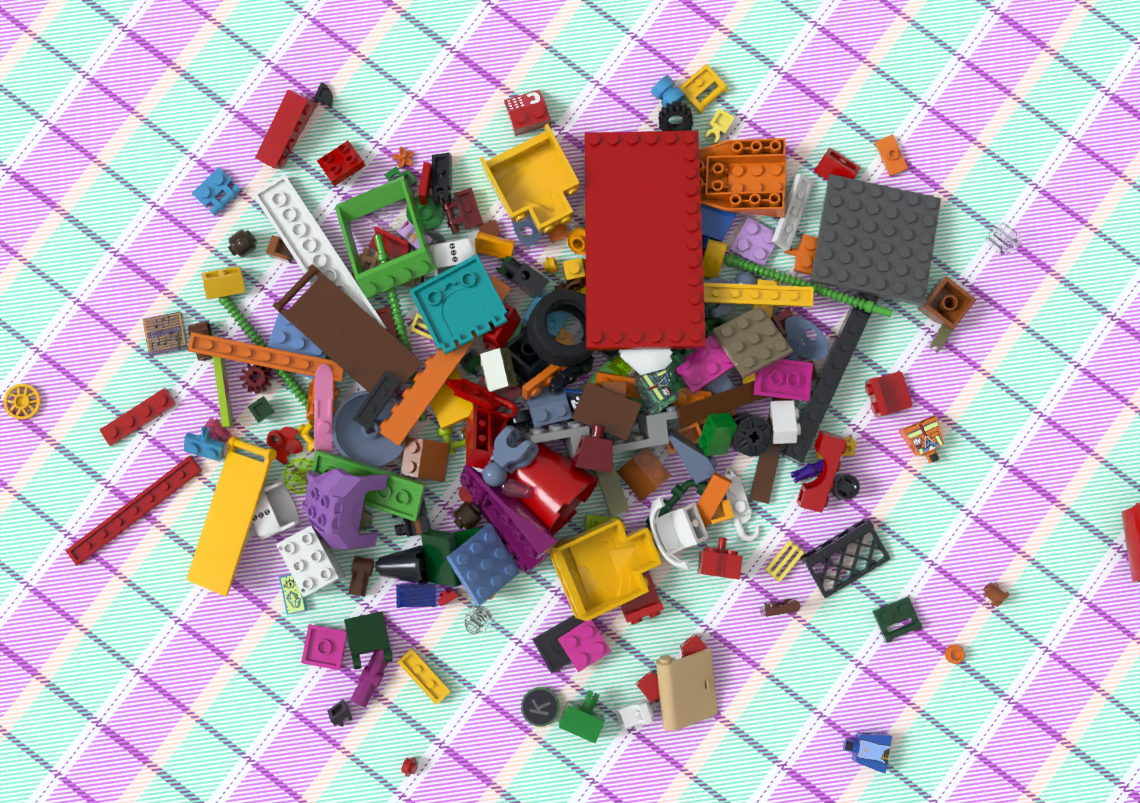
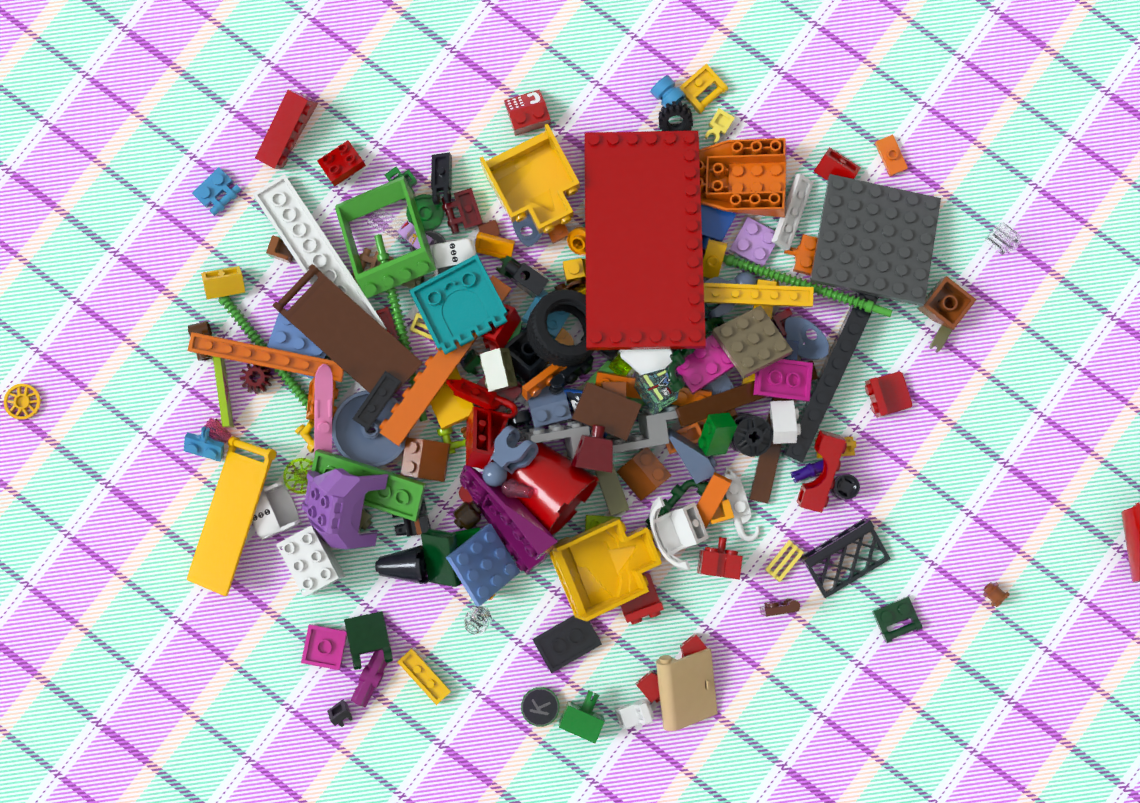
(134, 510): red tile -> none
(137, 417): red plate -> none
(165, 334): tile -> none
(242, 243): dark brown head -> none
(261, 409): dark green tile -> none
(287, 443): red plate -> none
(292, 596): tile -> none
(324, 95): black tile -> none
(362, 570): reddish brown piece -> none
(393, 245): red panel -> none
(403, 157): orange plant -> none
(409, 766): red plate -> none
(416, 595): clear blue panel -> none
(425, 183): red tile -> none
(447, 596): red plate -> none
(551, 265): yellow plate -> none
(584, 645): dark pink plate -> none
(870, 749): torso -> none
(924, 438): torso -> none
(954, 654): orange plate -> none

